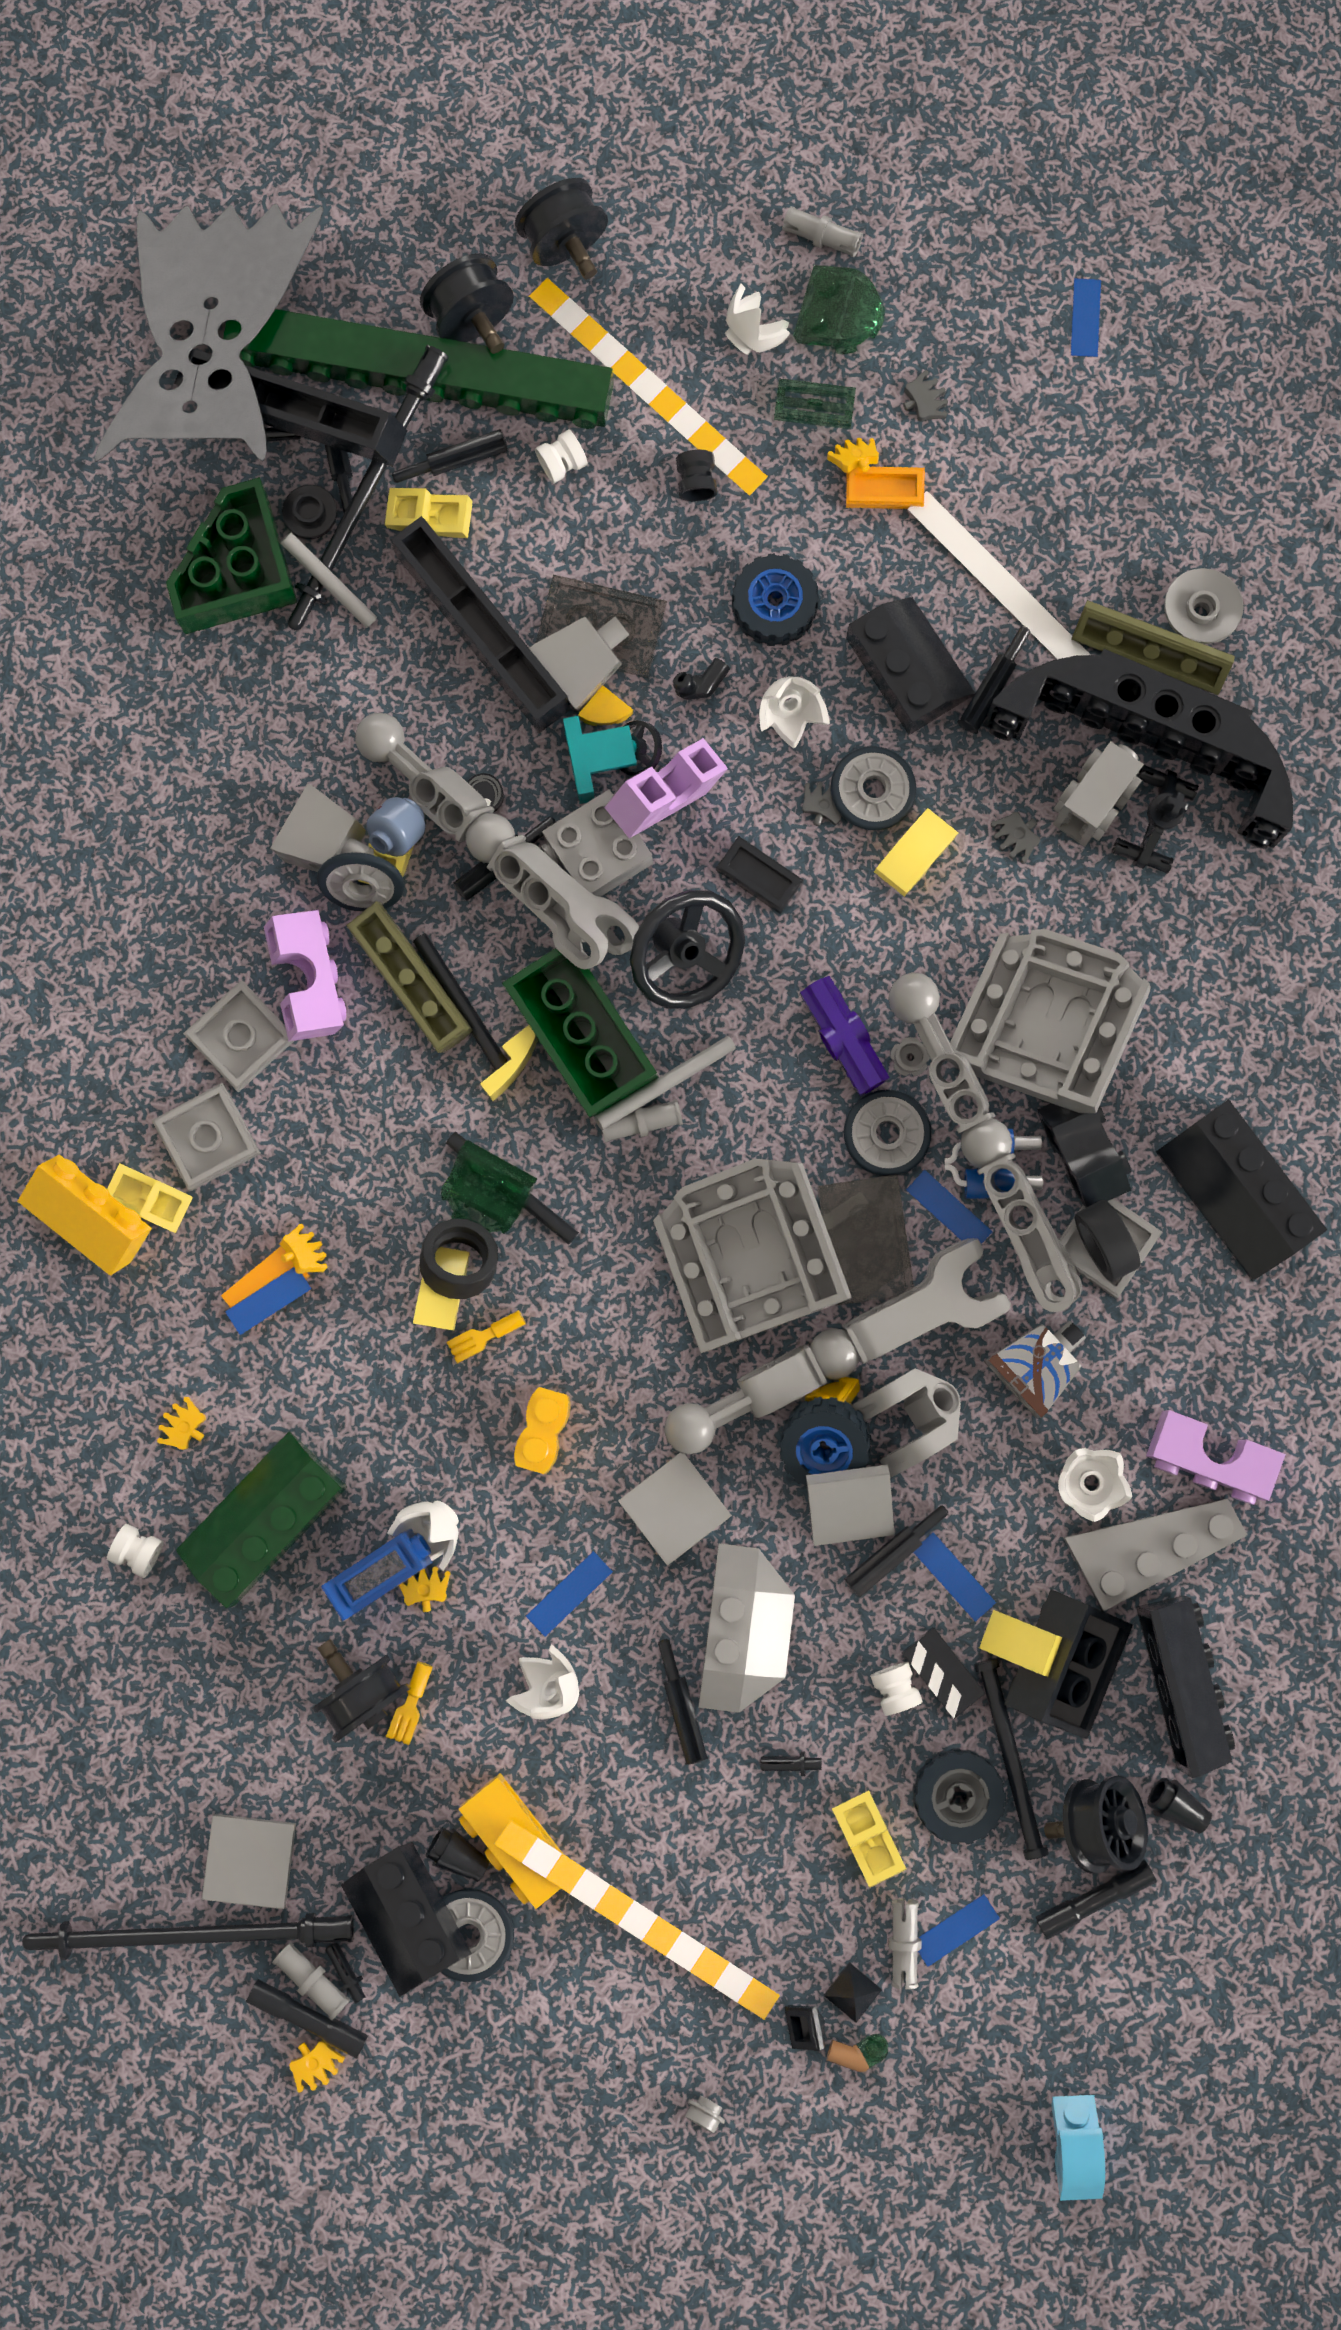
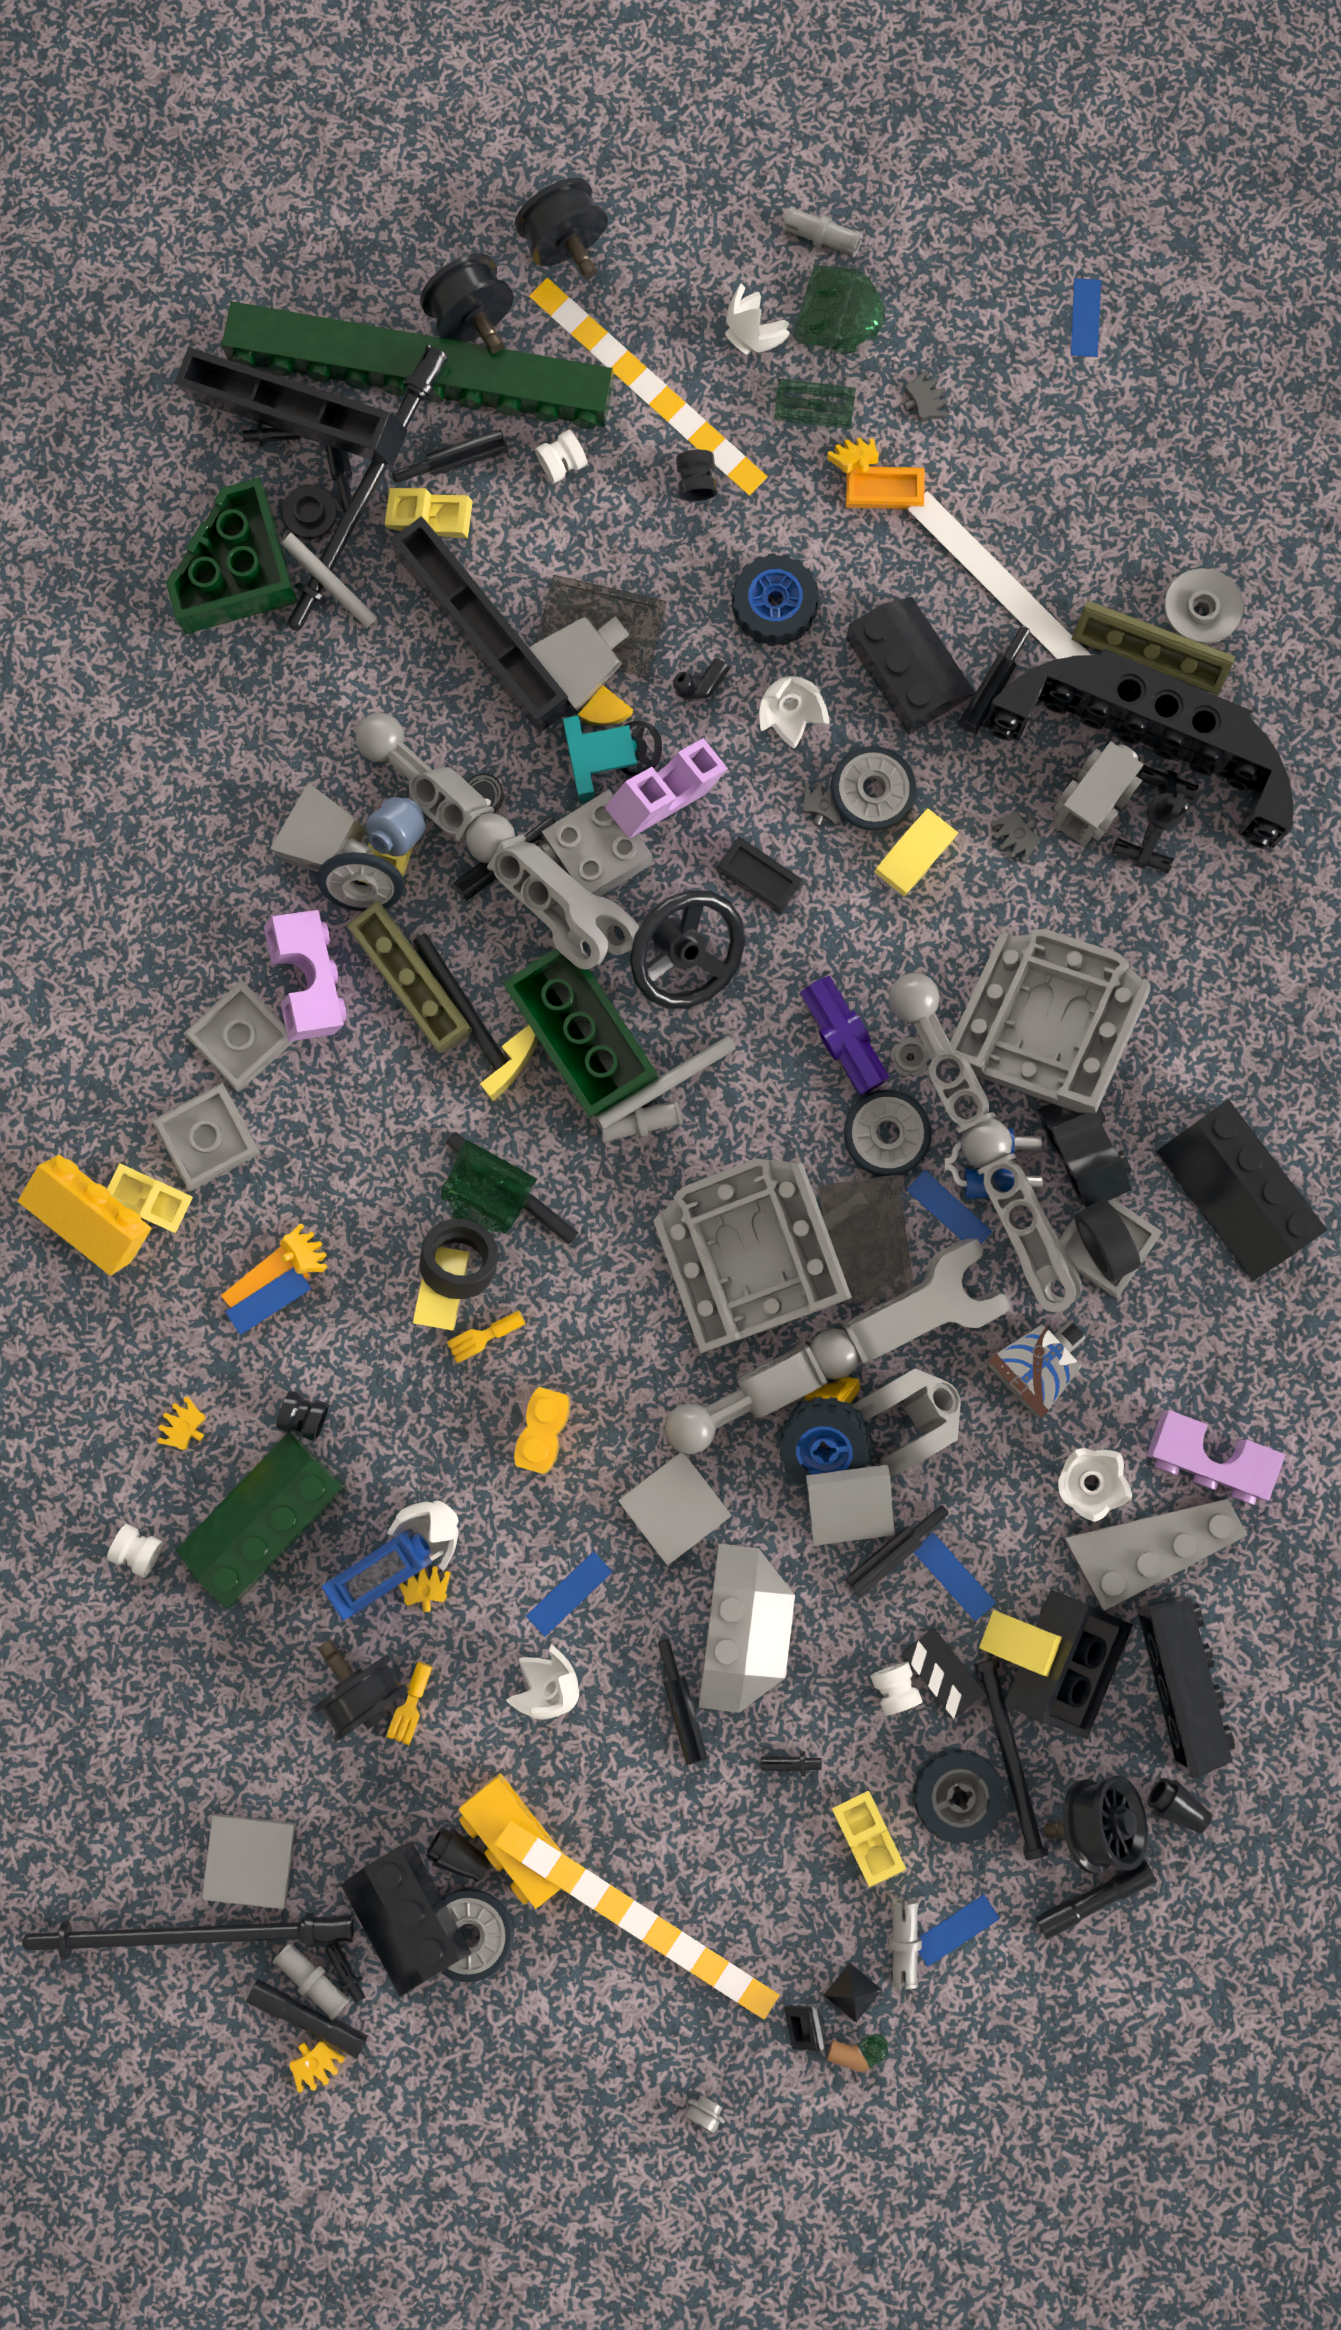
(178, 274): piece -> none
(302, 1415): none -> black wheel
(1079, 2148): medium azure brick -> none

